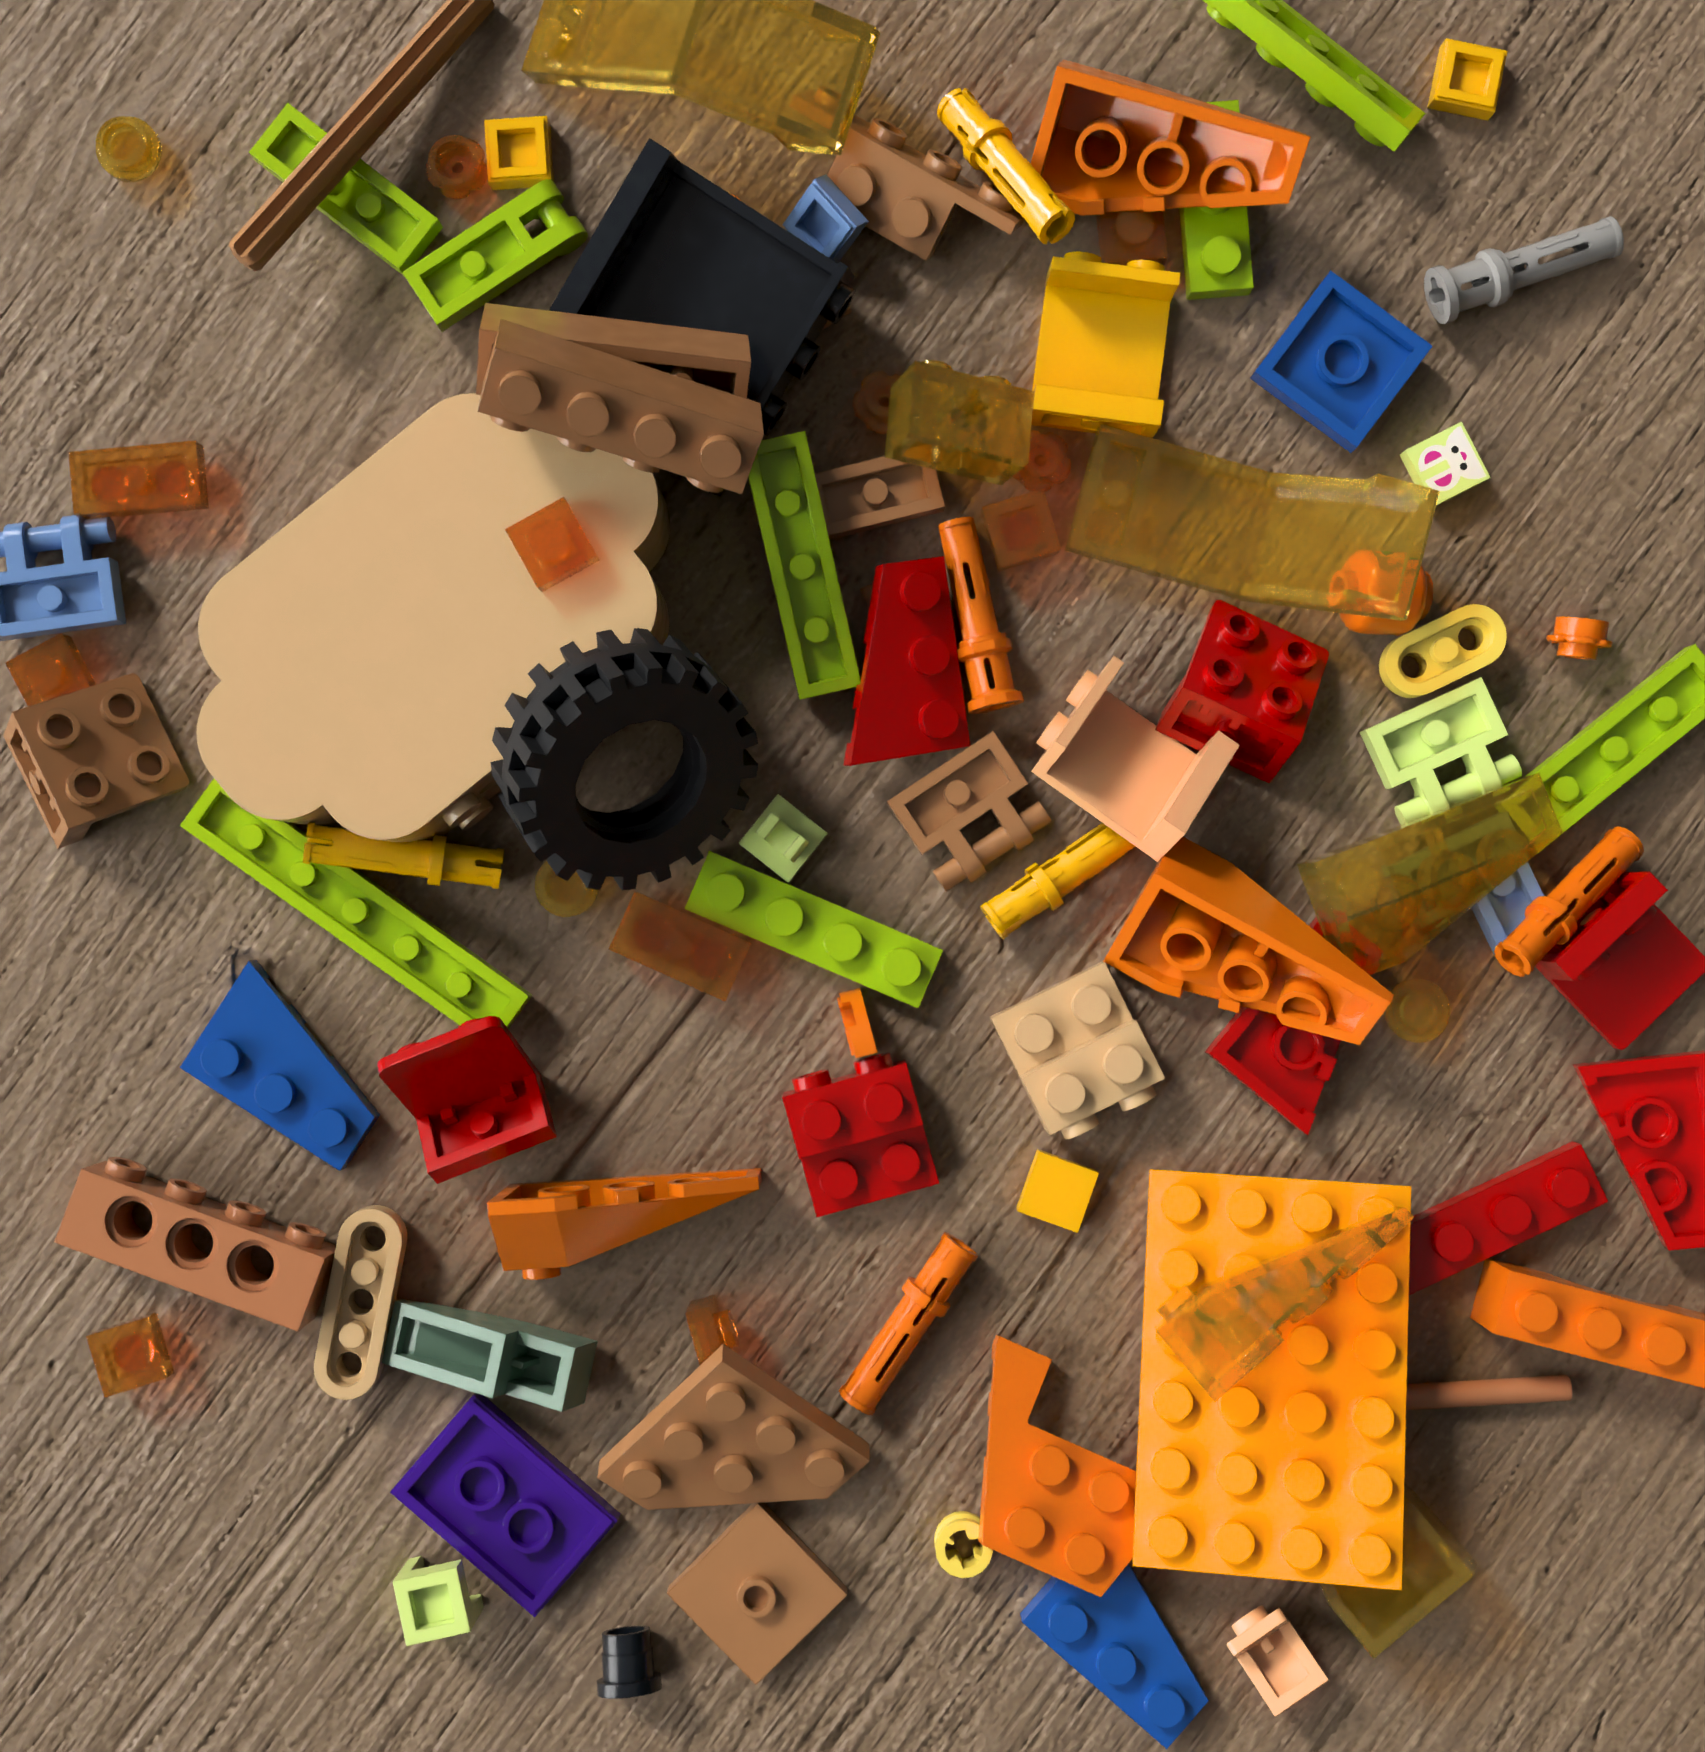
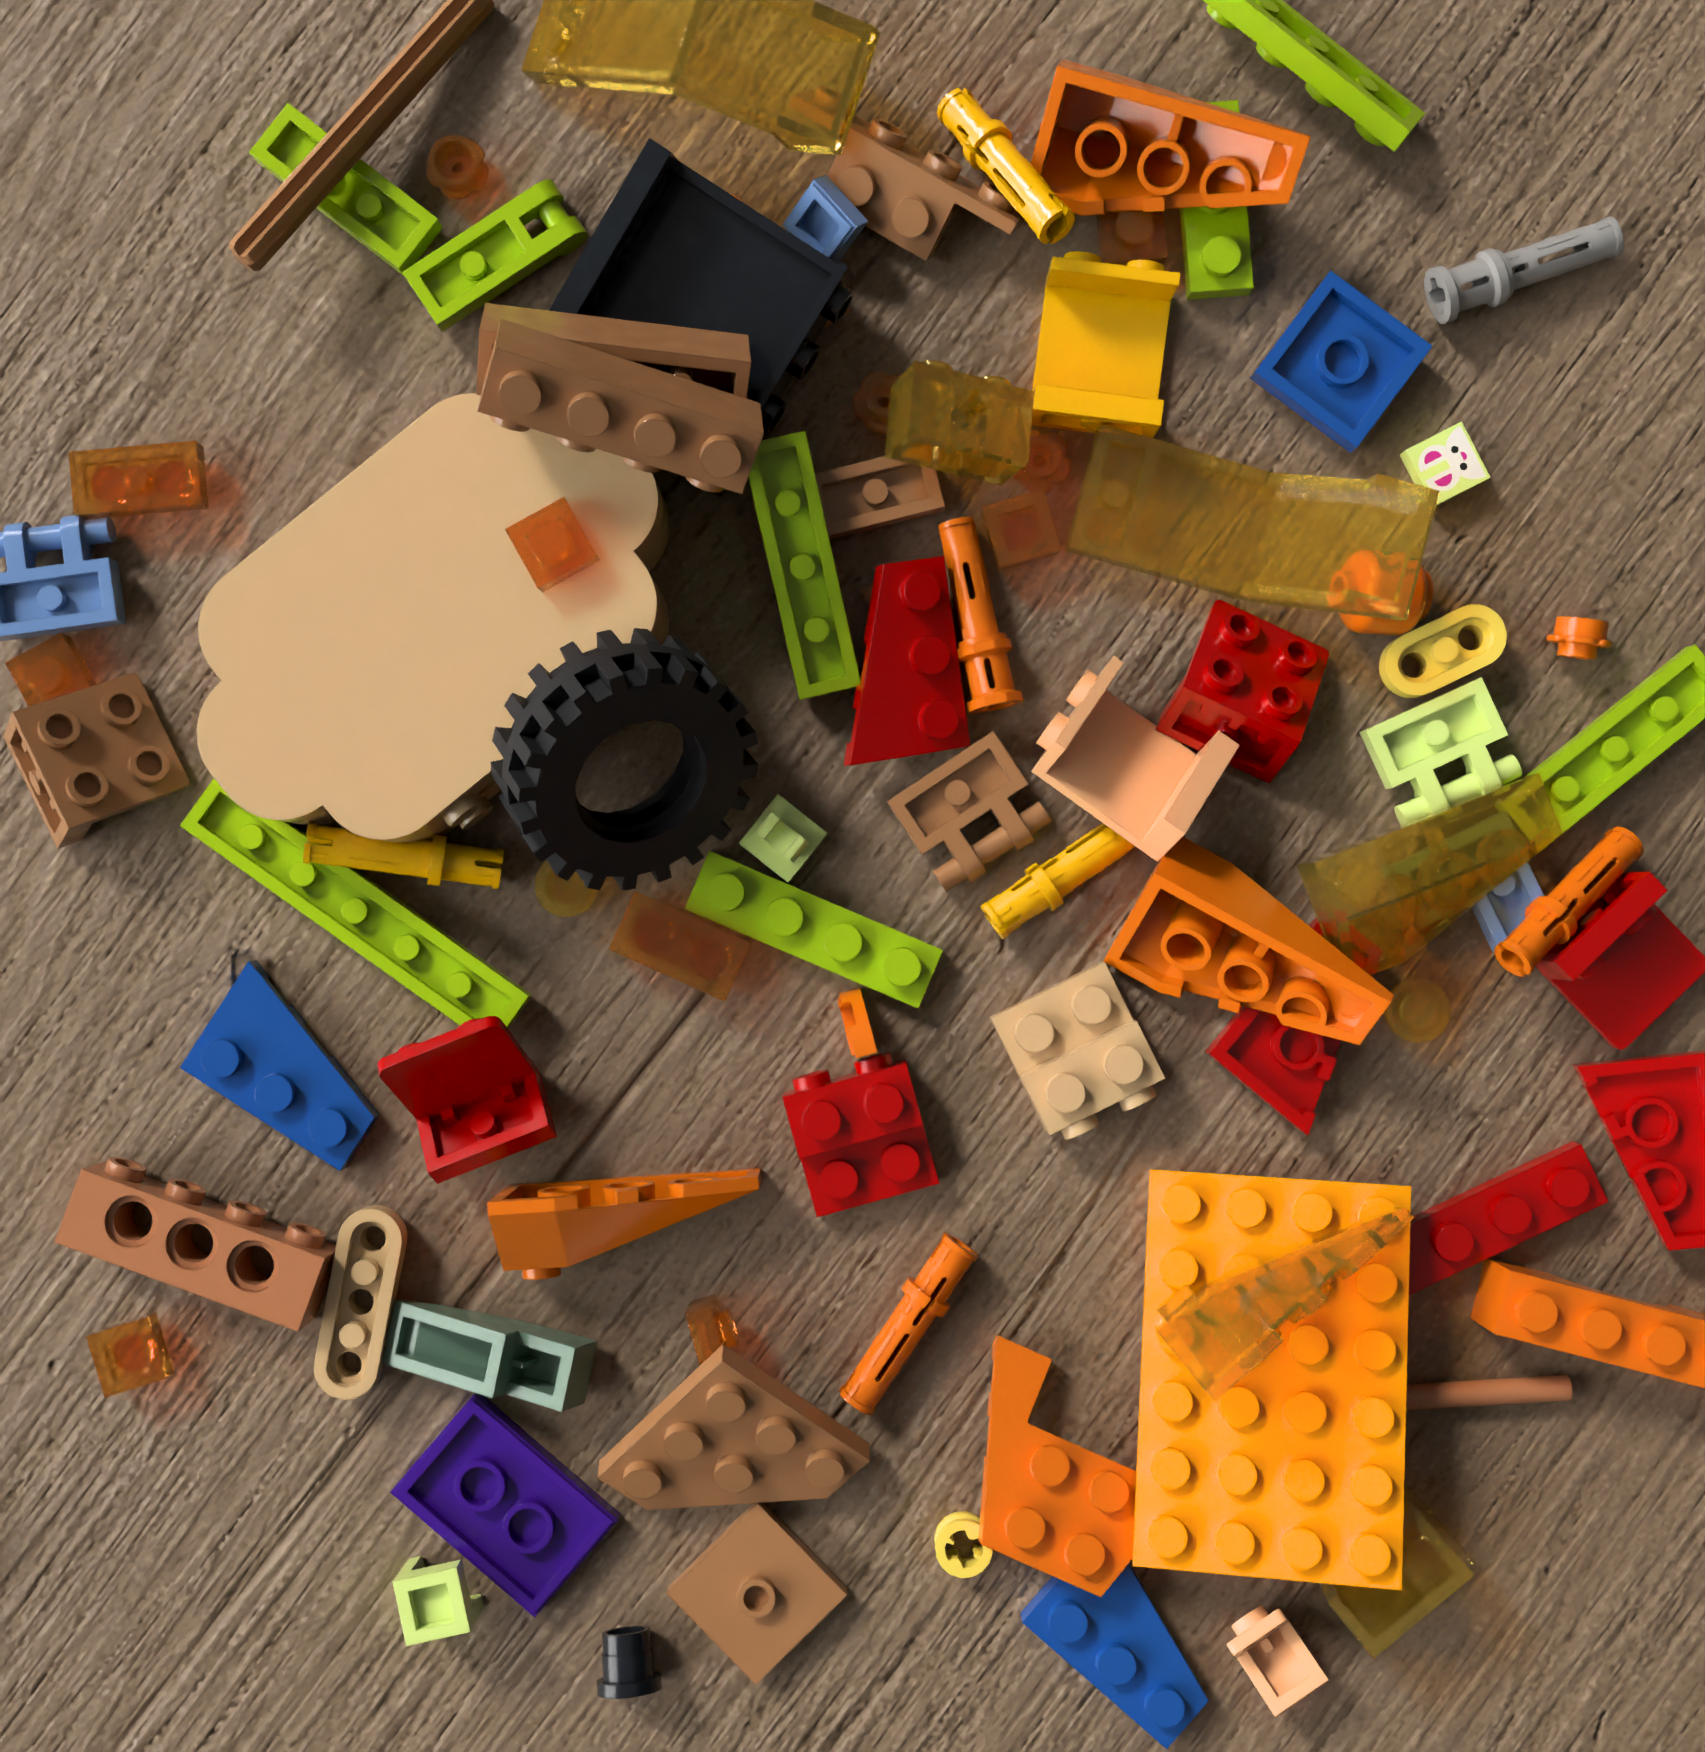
(128, 148): clear yellow plate -> none
(518, 152): yellow tile -> none
(1057, 1190): yellow tile -> none
(1467, 79): yellow tile -> none

